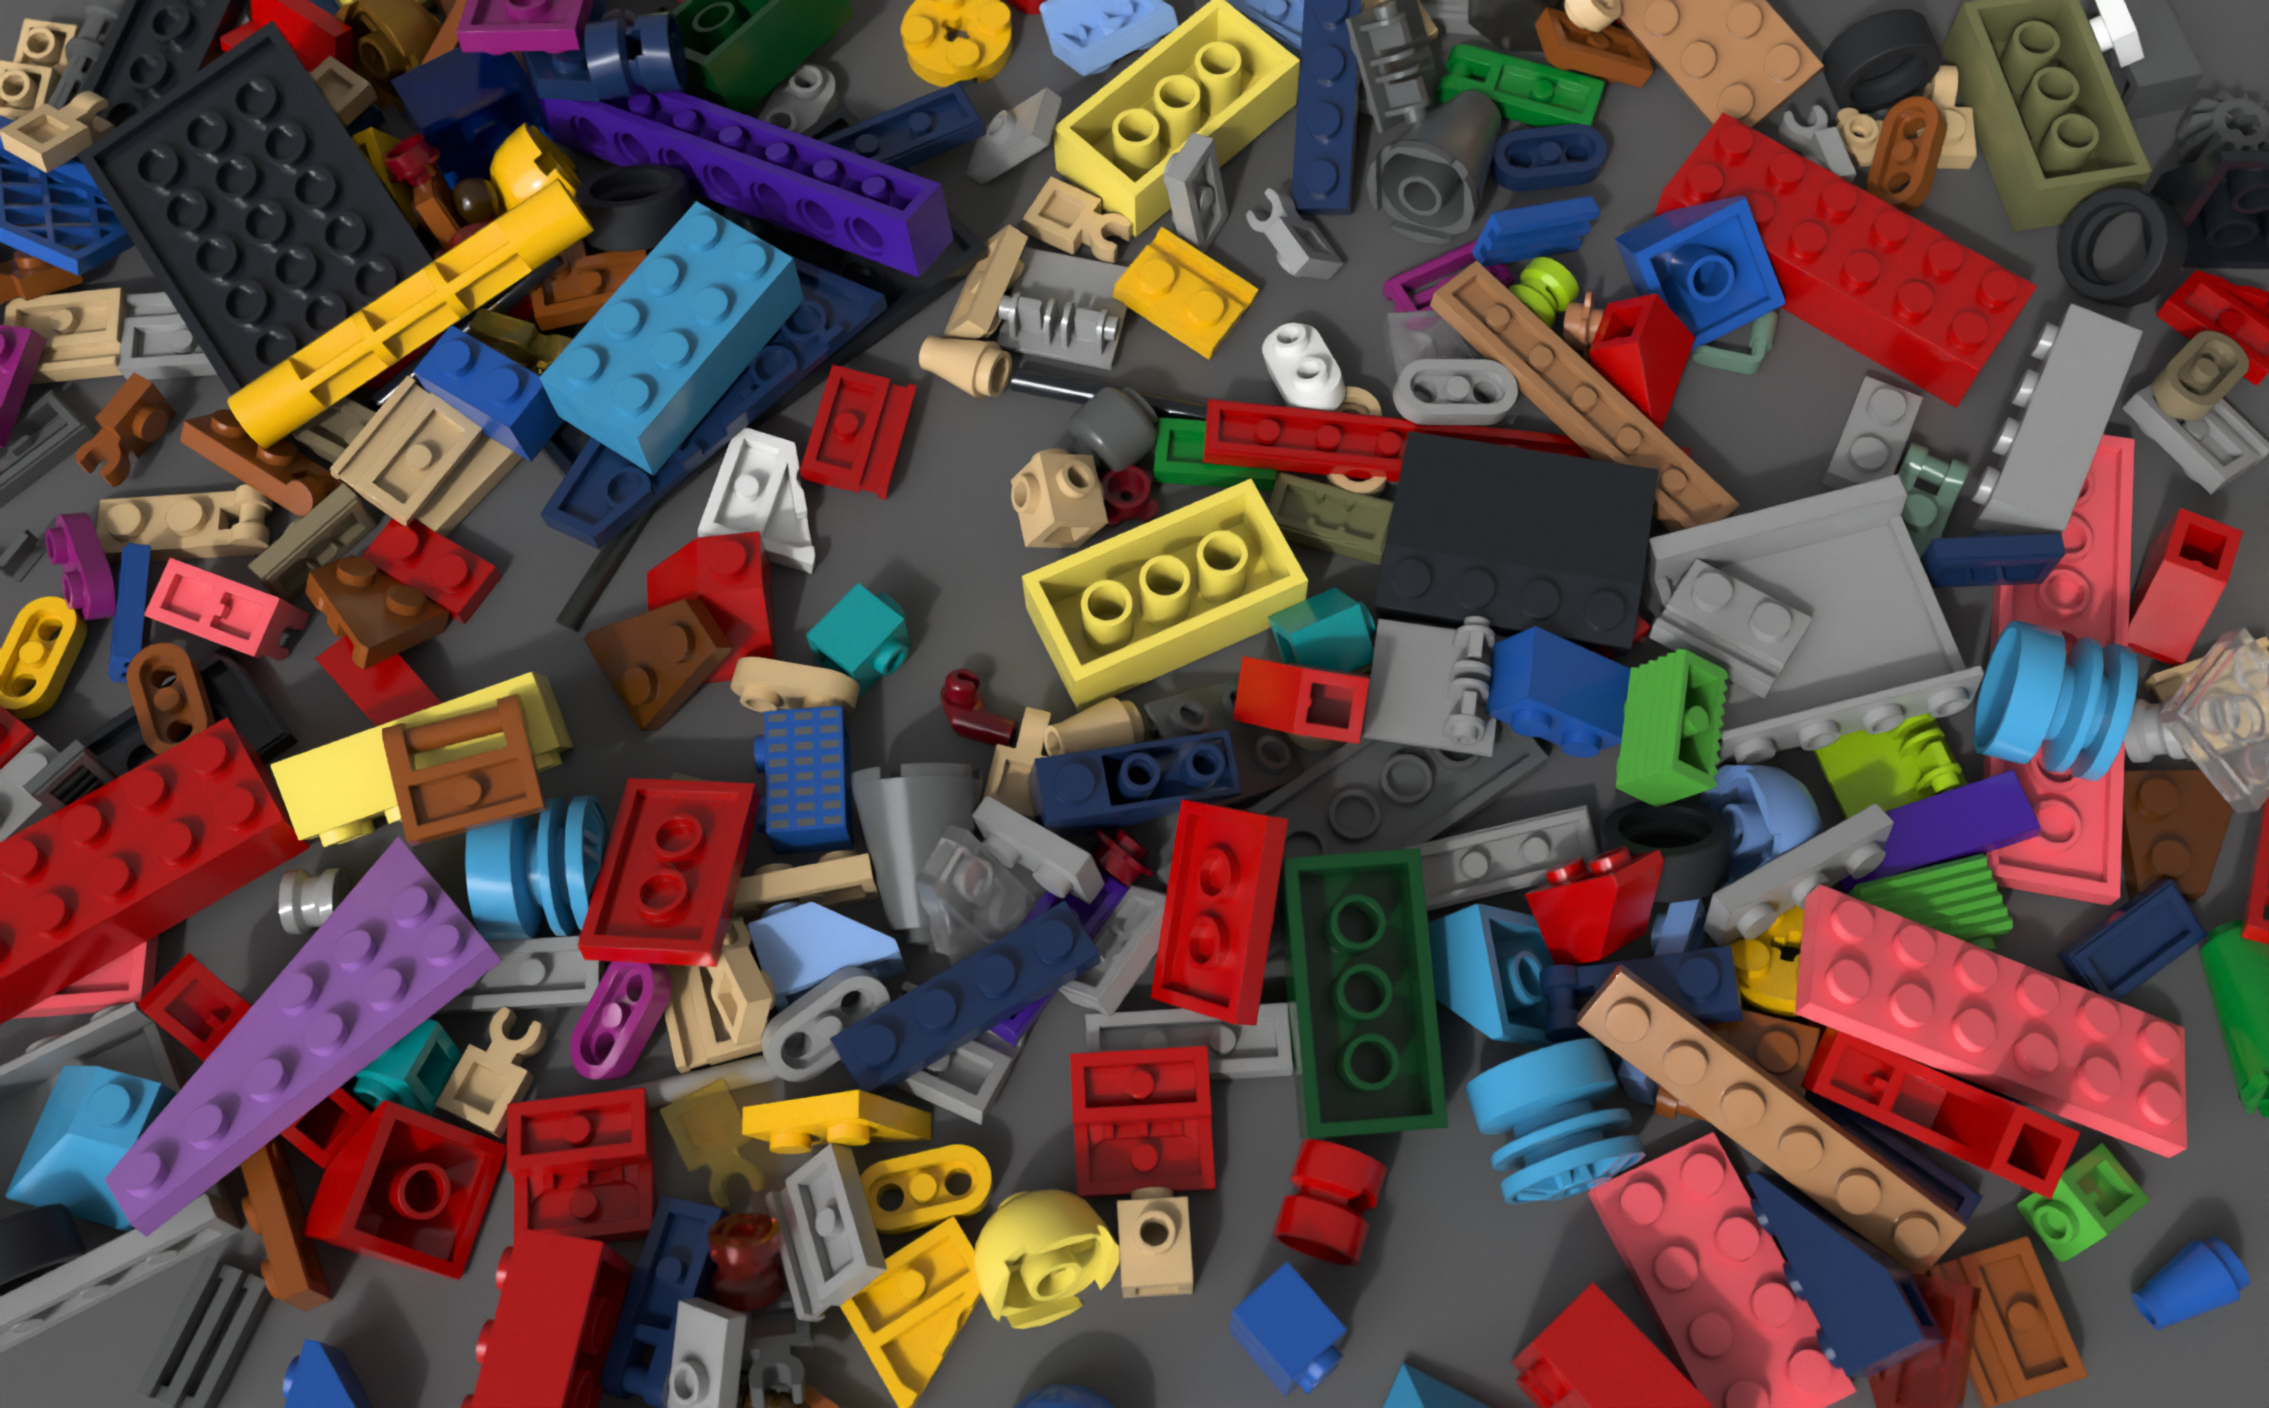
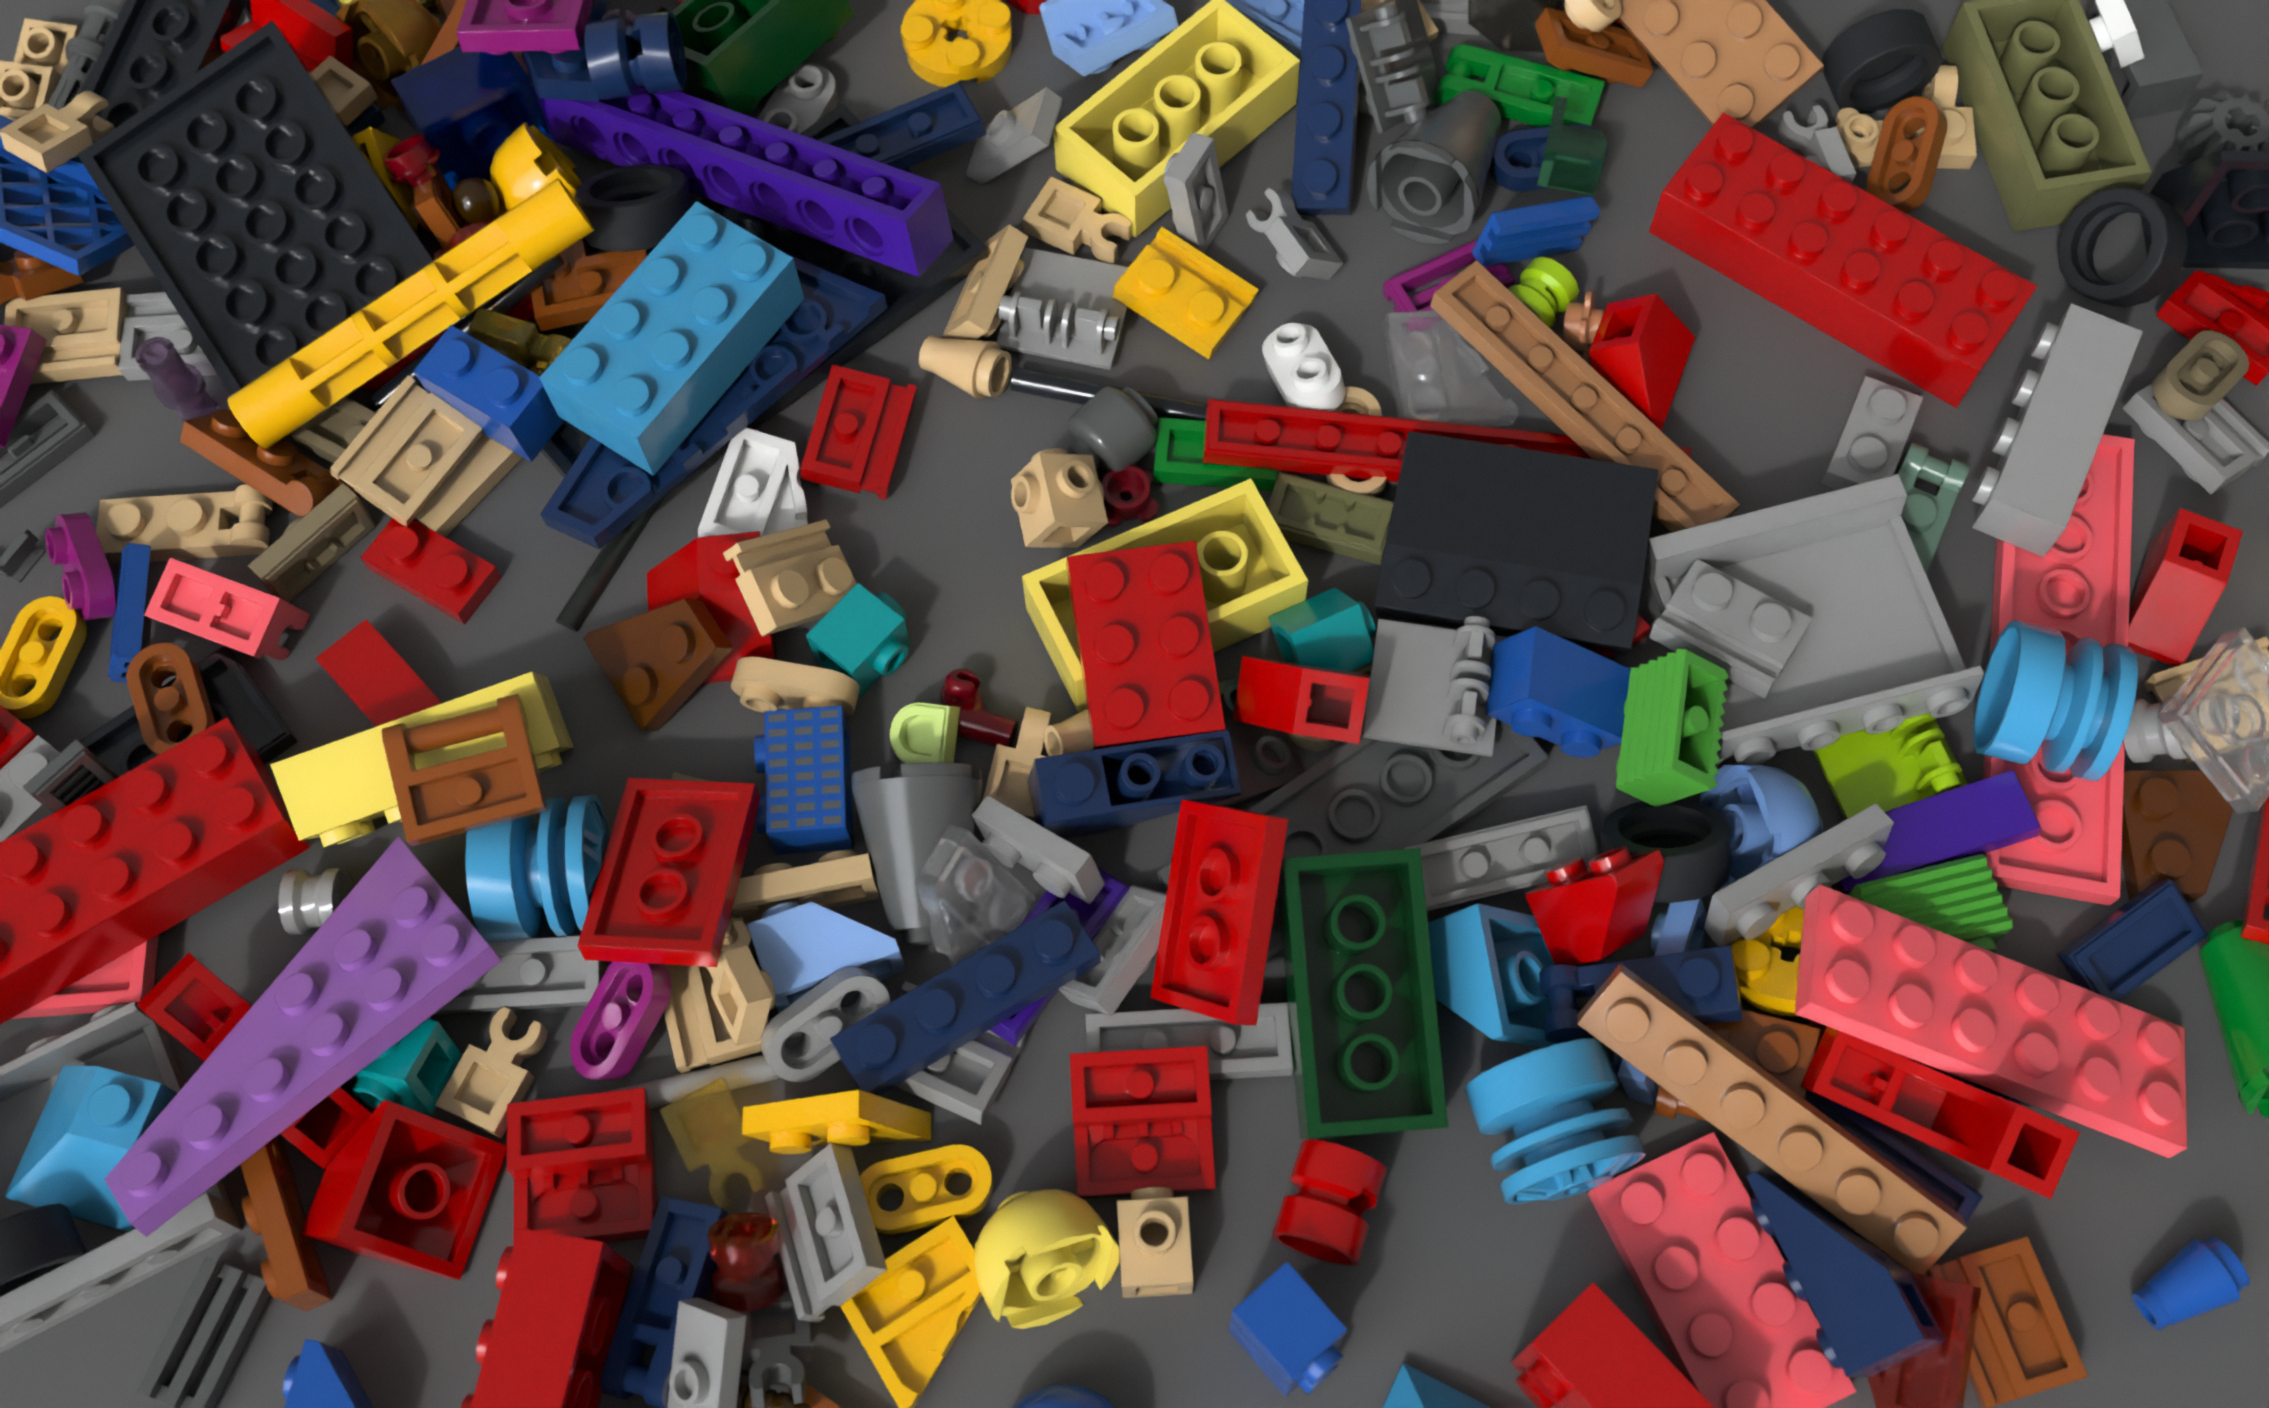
(129, 425): dark orange plate -> none
(175, 382): none -> clear purple pin
(373, 609): dark orange wing -> none
(790, 576): none -> tan plate
(925, 733): none -> yellowish green tile
(1121, 856): dark red plate -> none
(1144, 644): none -> red plate
(1451, 390): light grey plate -> none
(1571, 155): none -> clear green panel
(1704, 266): blue slope -> none
(1760, 341): sand green piece -> none
(1991, 559): dark blue plate -> none
(2086, 1205): bright green bracket -> none

